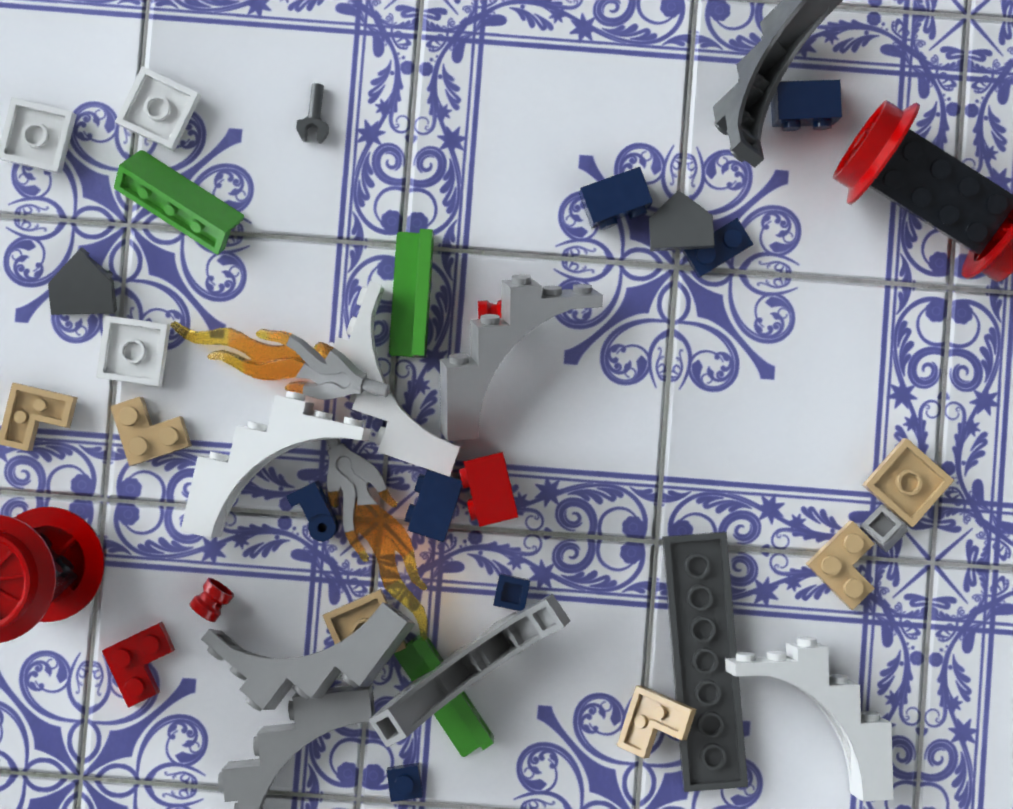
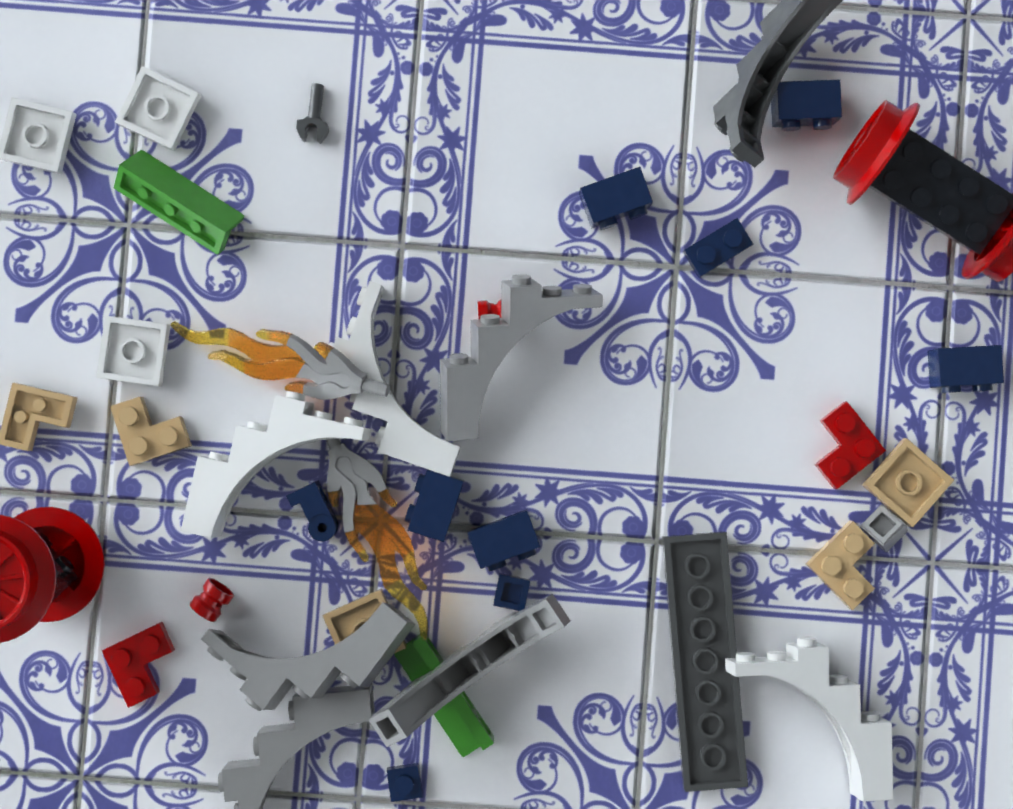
(82, 288): dark grey slope -> none
(411, 294): bright green panel -> none
(490, 489): red brick -> none
(504, 540): none -> dark blue brick
(648, 714): tan plate -> none
(681, 225): dark grey slope -> none
(856, 446): none -> red plate
(965, 367): none -> dark blue brick

